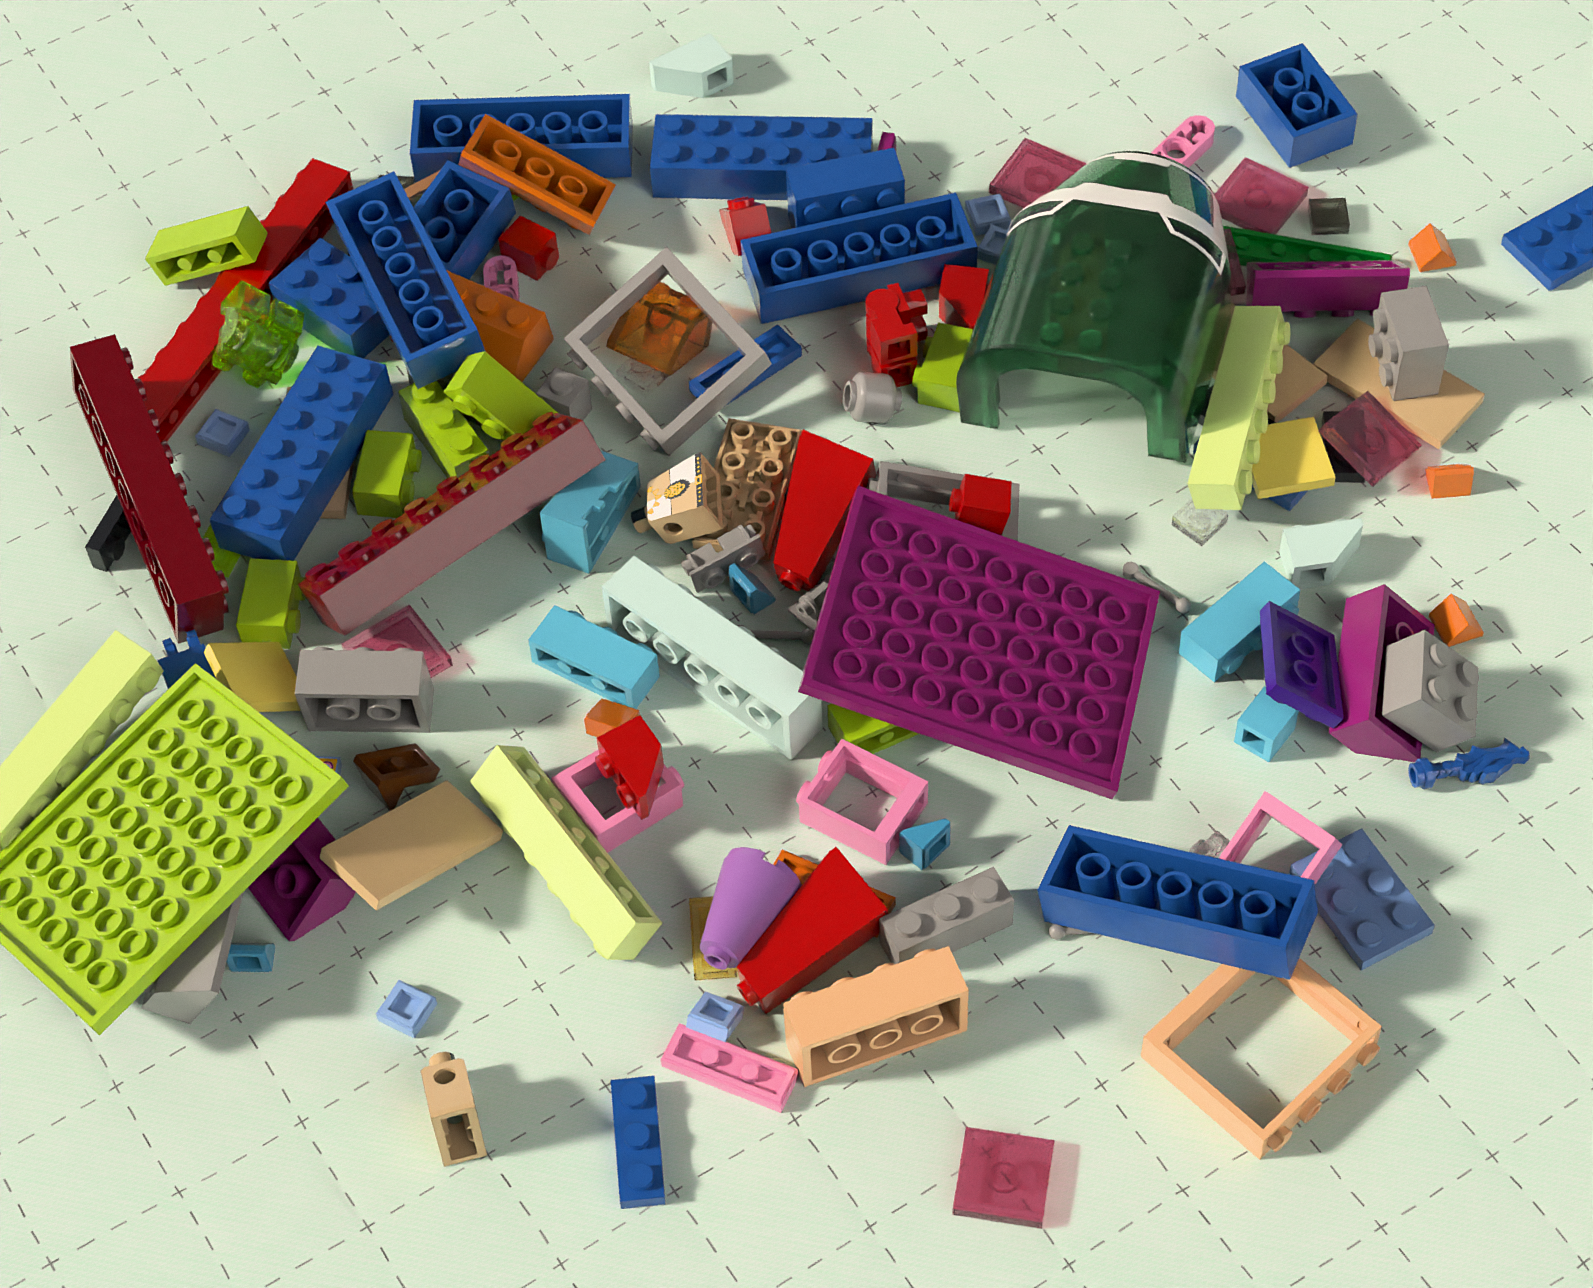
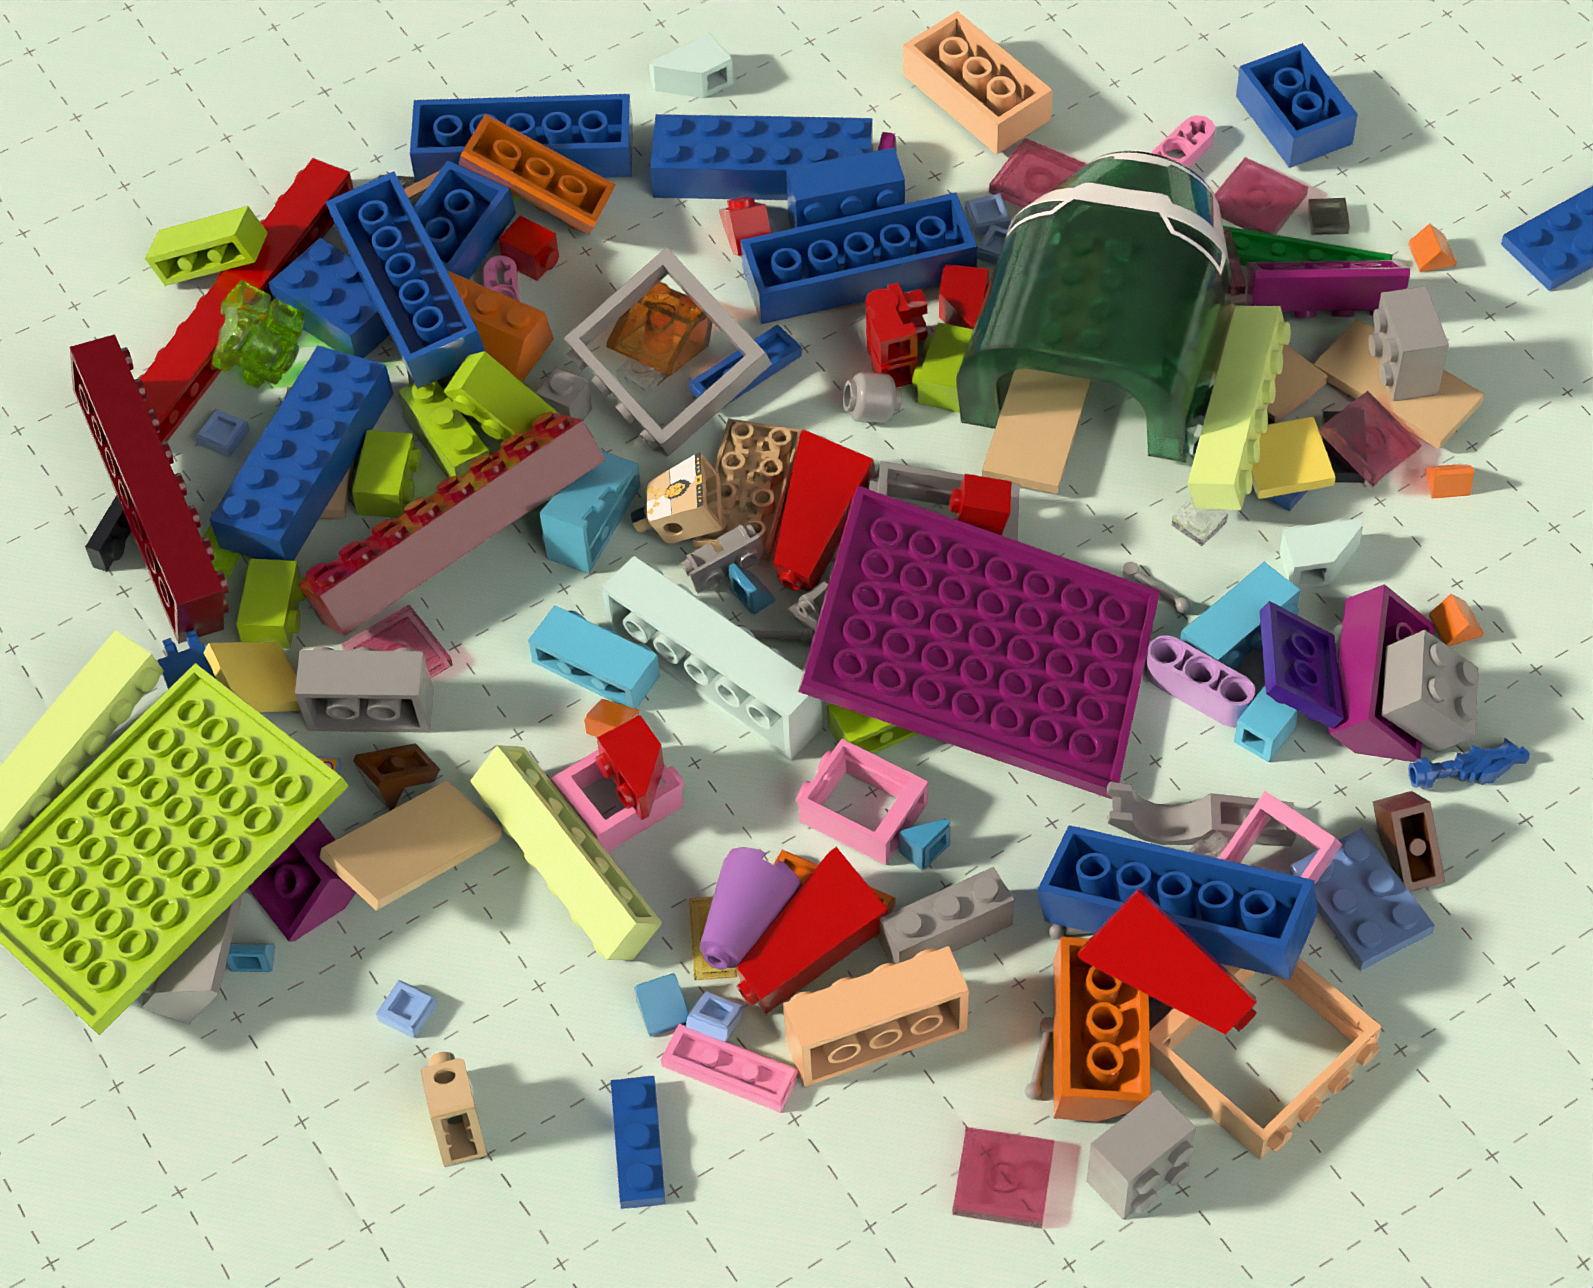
(661, 1004): none -> dark azure slope
(977, 82): none -> light nougat brick
(1033, 1090): none -> hinge
(1036, 429): none -> tan tile
(1097, 1040): none -> orange slope
(1141, 1155): none -> light grey brick
(1165, 962): none -> red slope
(1188, 822): none -> light grey piece
(1190, 664): none -> lavender beam
(1410, 839): none -> reddish brown slope

